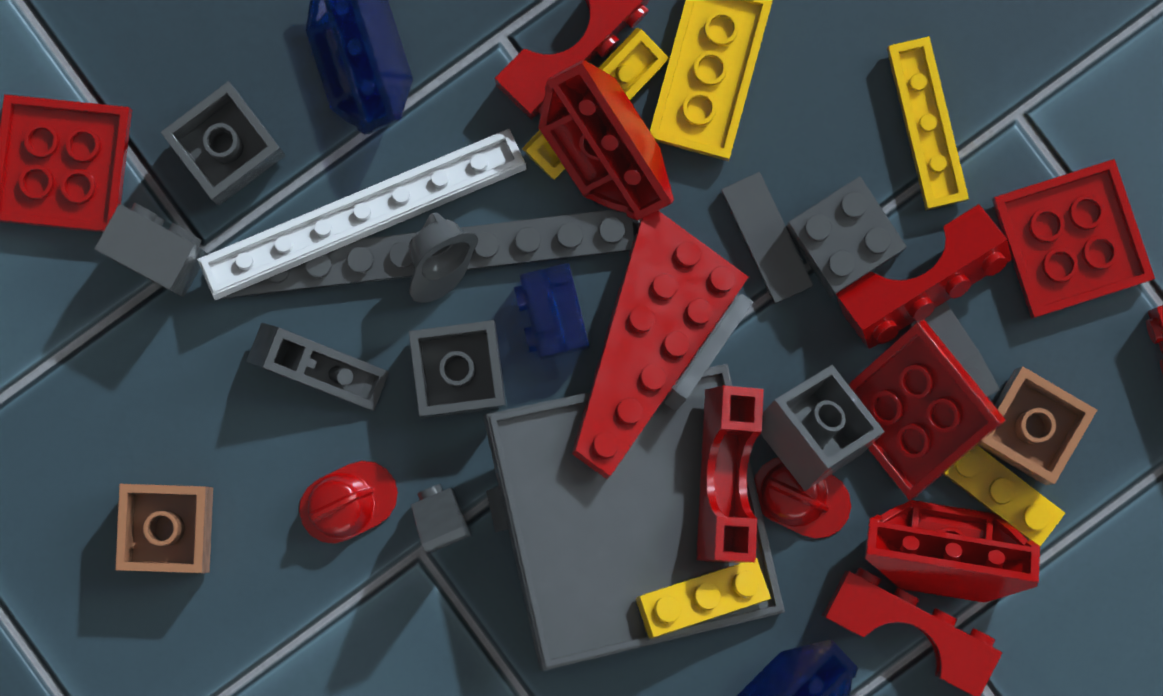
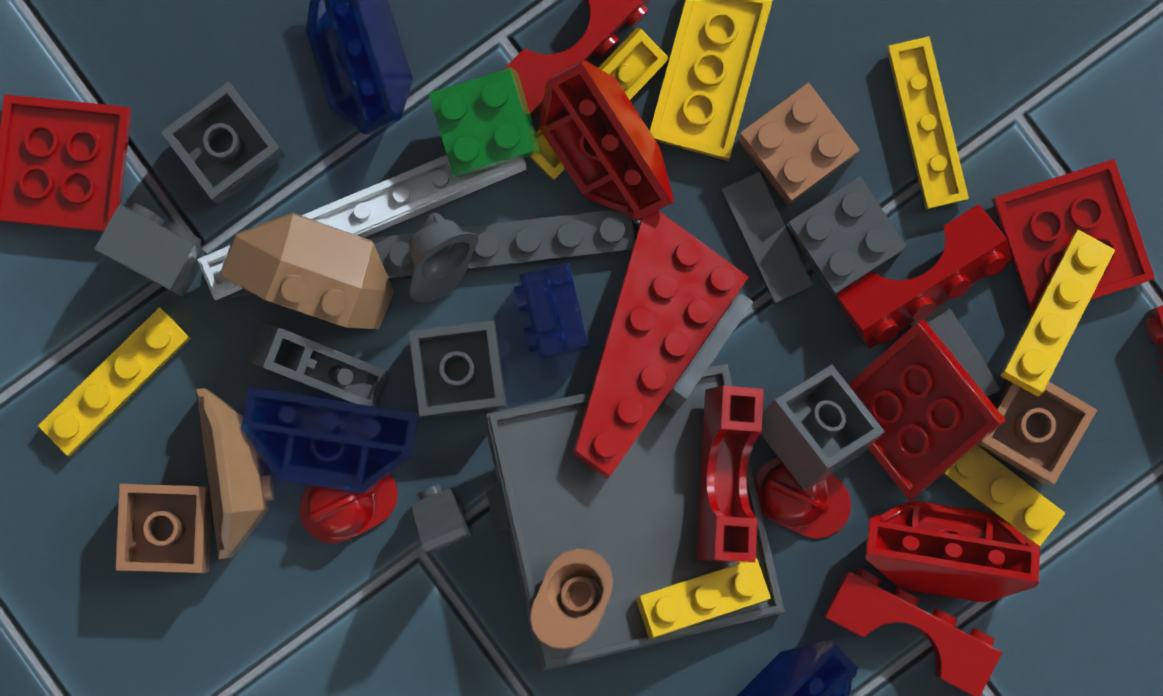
(114, 382): none -> yellow plate
(234, 474): none -> medium nougat wedge
(312, 270): none -> medium nougat wedge
(327, 439): none -> clear blue wedge
(484, 122): none -> green brick
(571, 599): none -> nougat piece
(798, 144): none -> nougat brick
(1057, 313): none -> yellow plate

